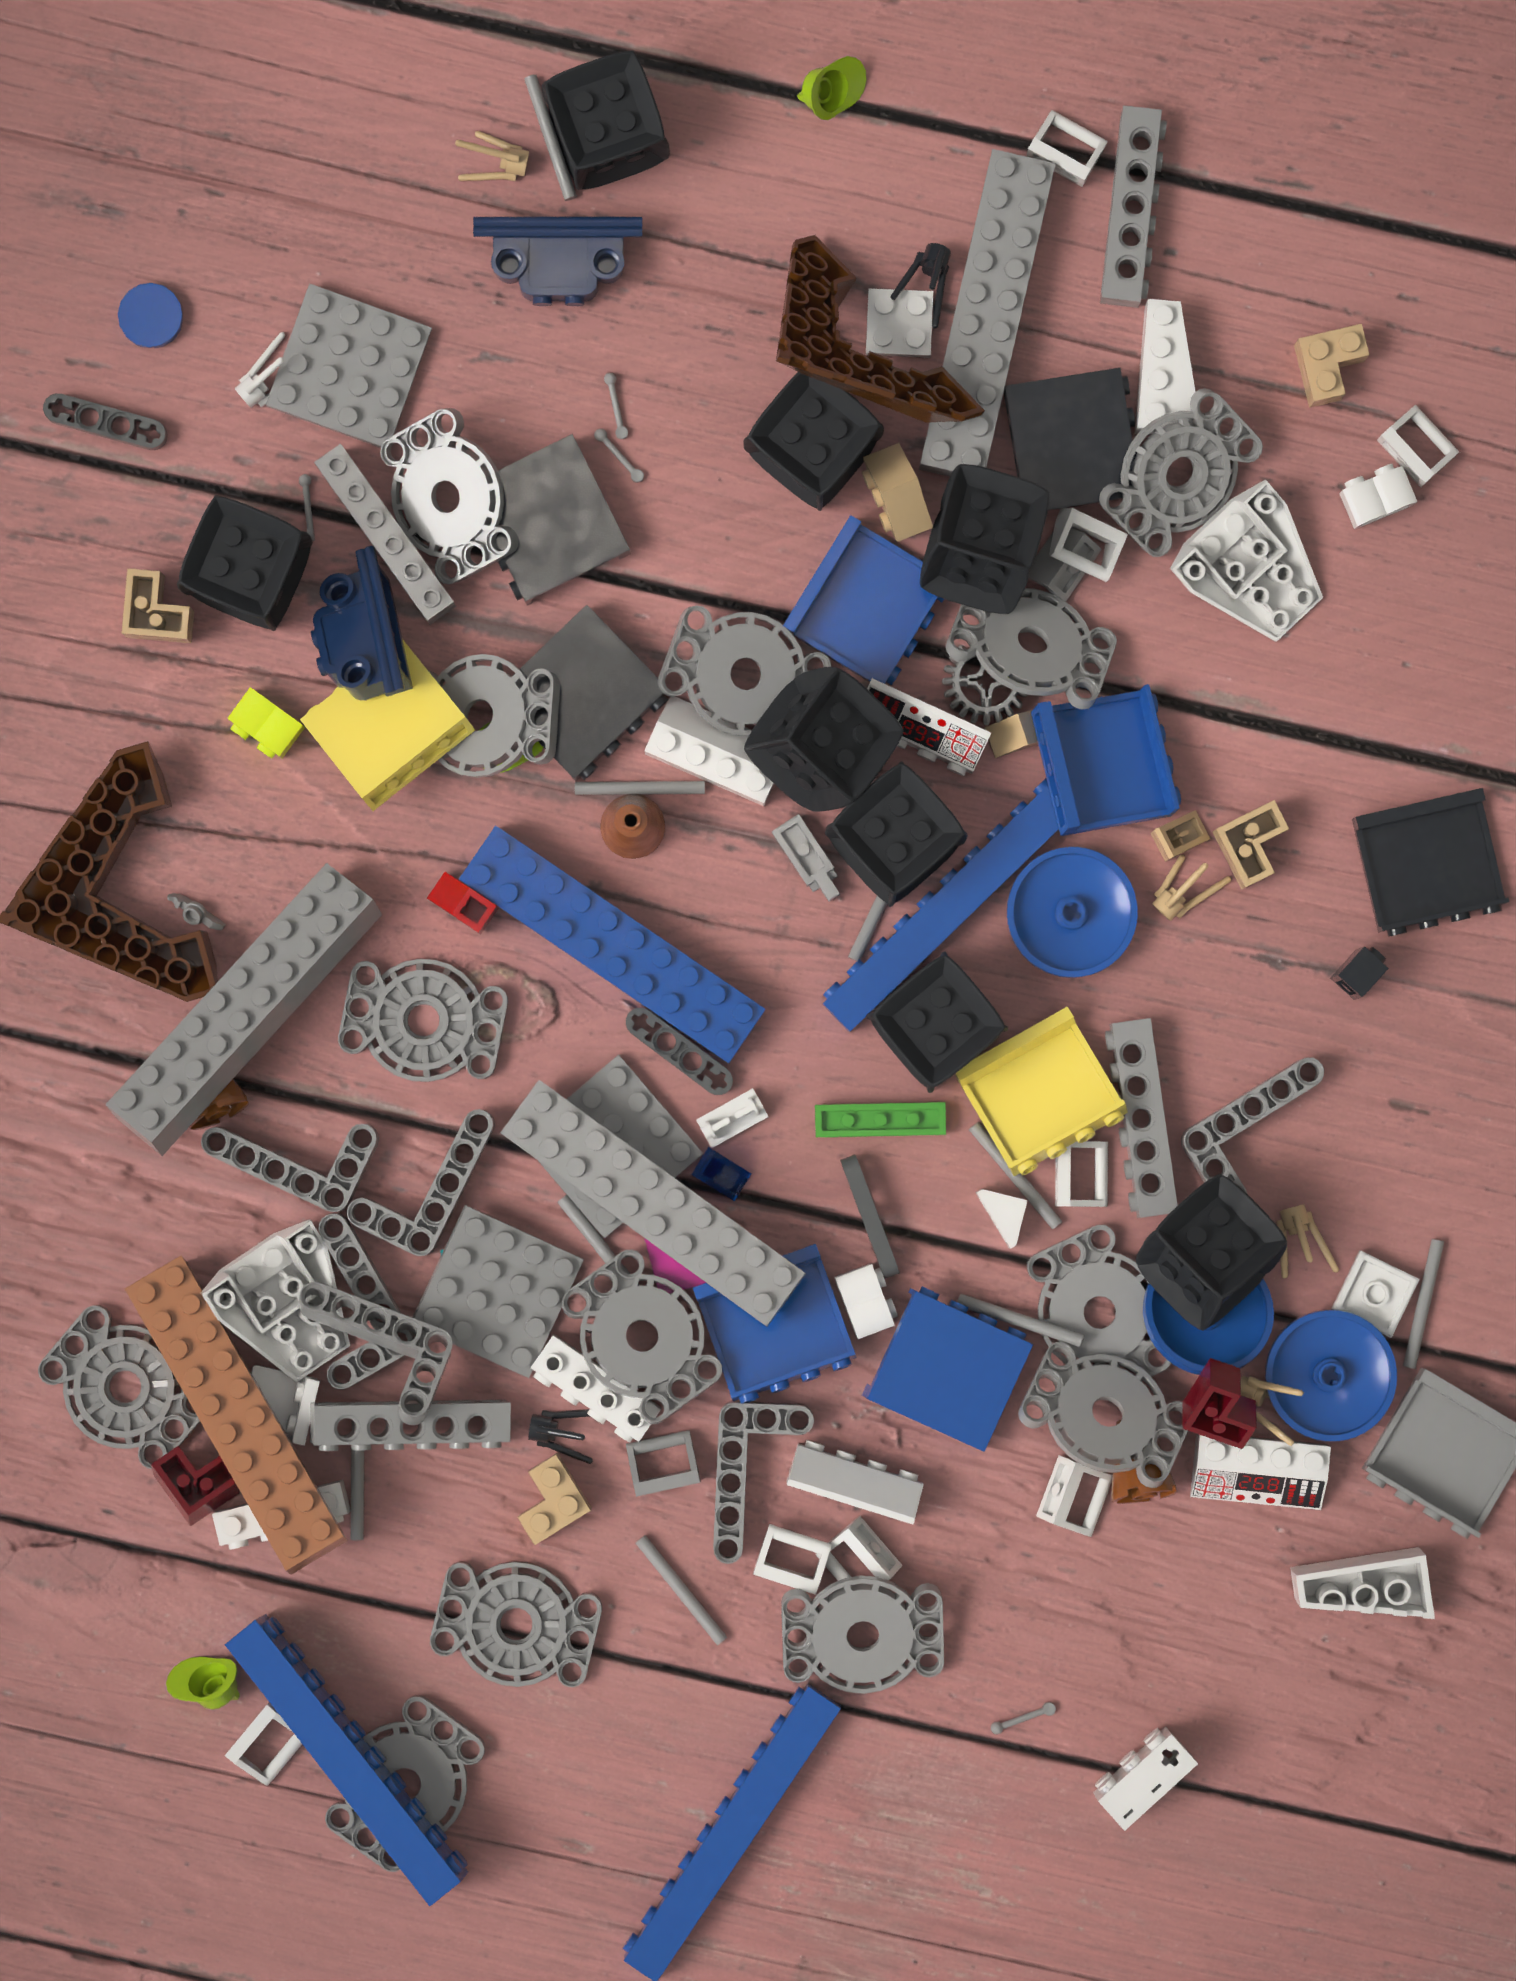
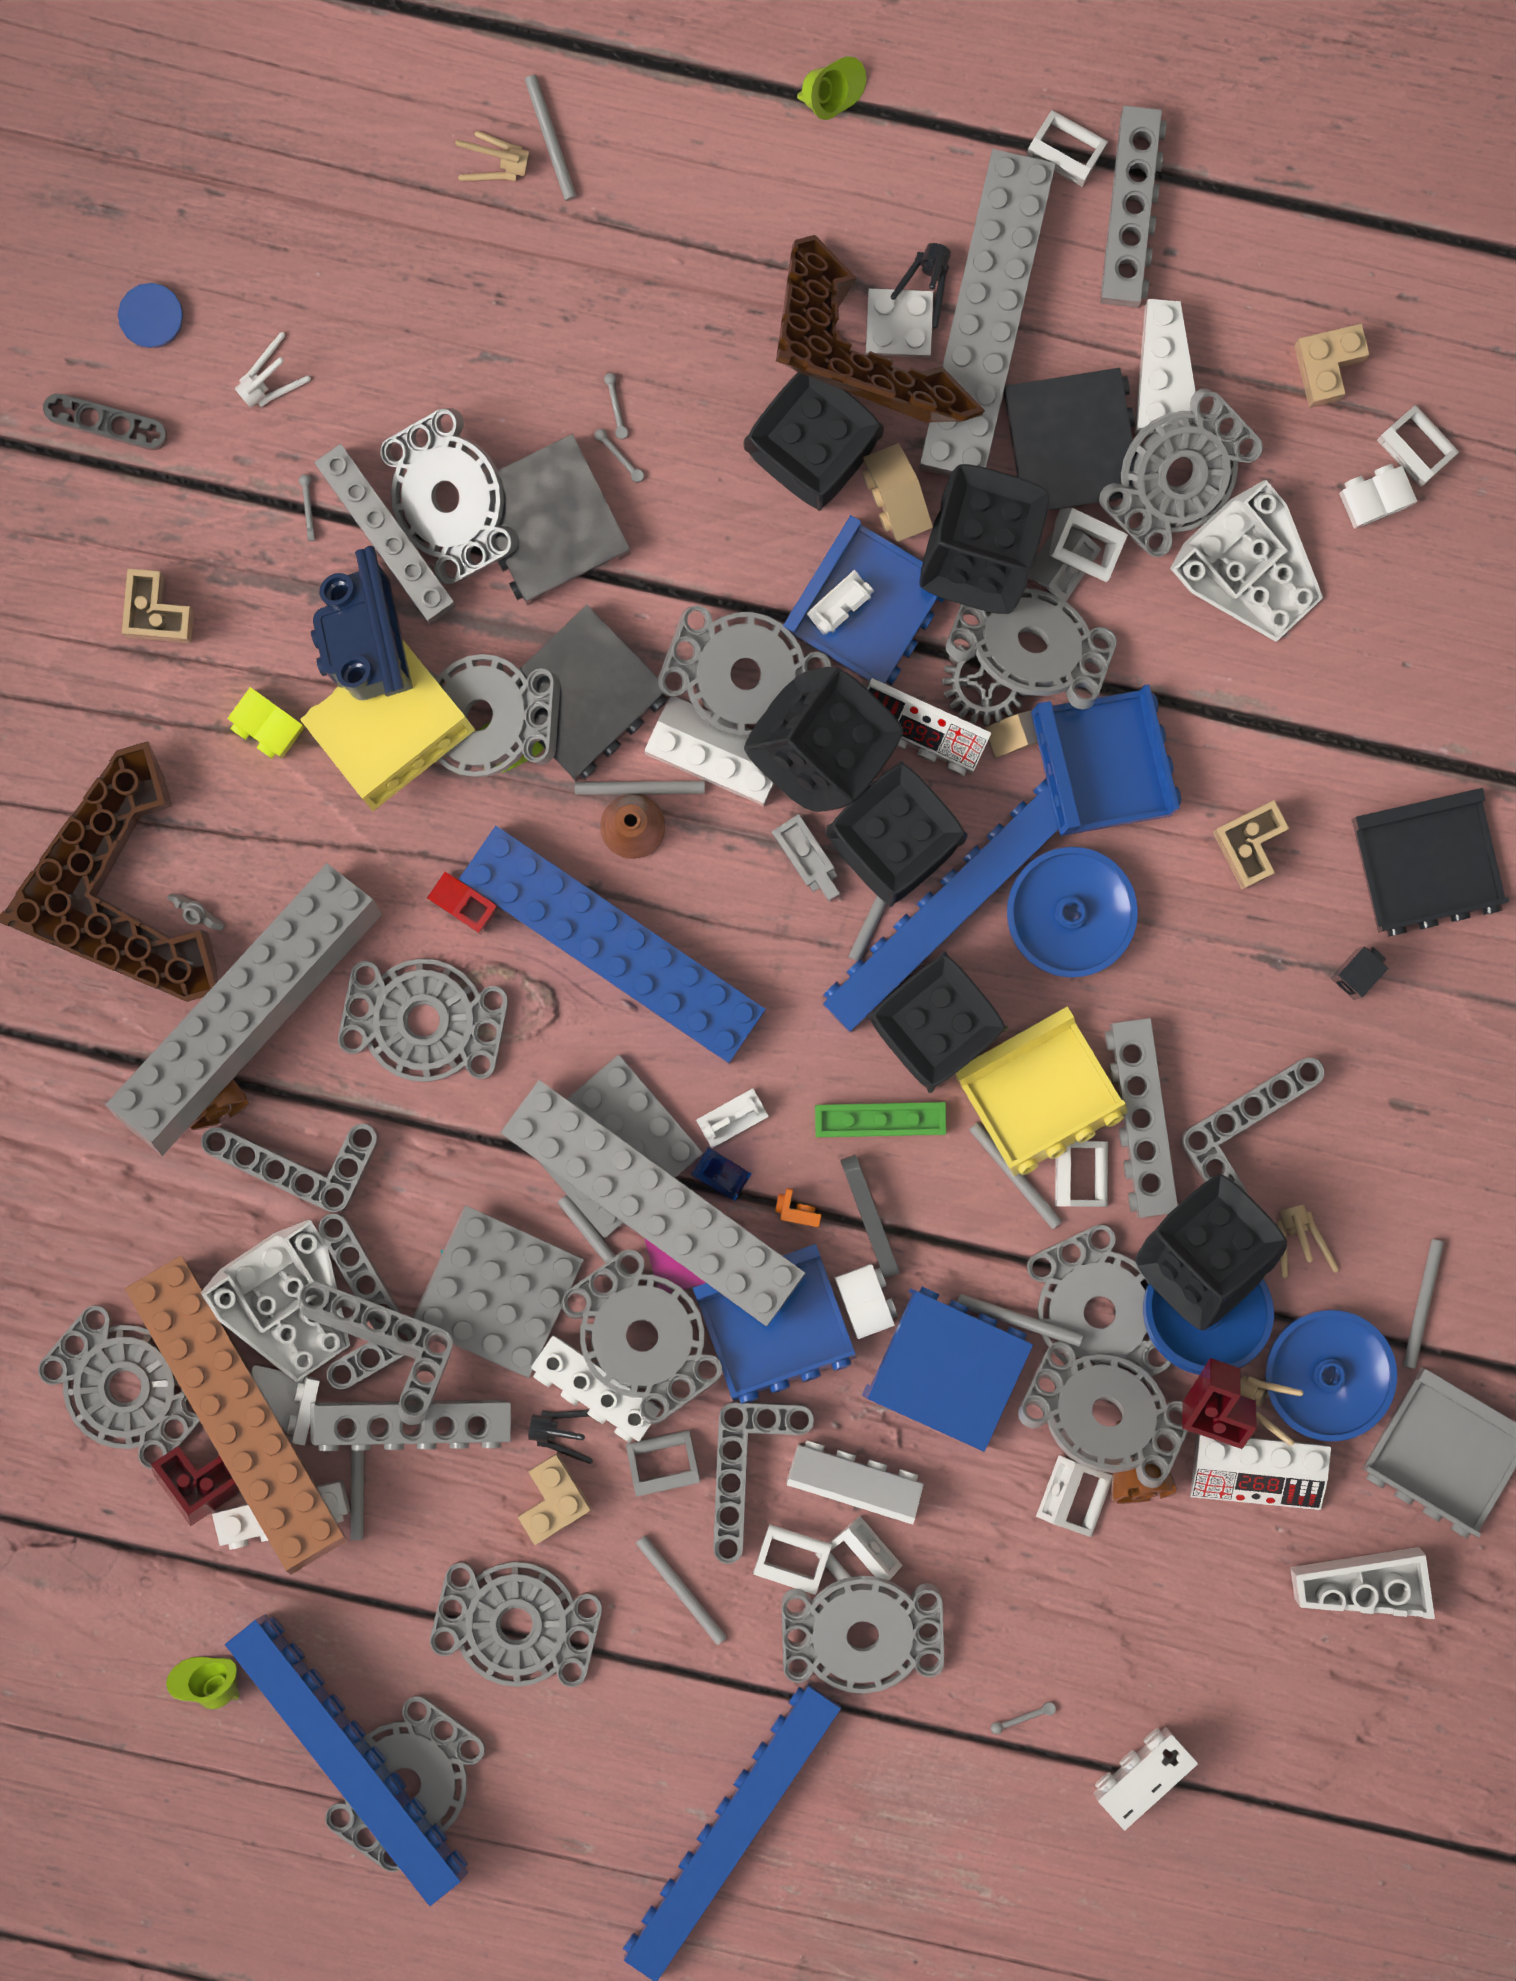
(236, 1752): white tile -> none
(244, 562): black piece -> none
(348, 366): light grey plate -> none
(436, 1194): light grey beam -> none
(558, 254): dark blue brick -> none
(606, 120): black piece -> none
(680, 1049): dark grey beam -> none
(802, 1215): none -> orange bracket
(839, 601): none -> white hinge
(1005, 1213): white slope -> none
(1171, 901): tan plant -> none
(1180, 835): tan slope -> none
(1376, 1292): white plate -> none

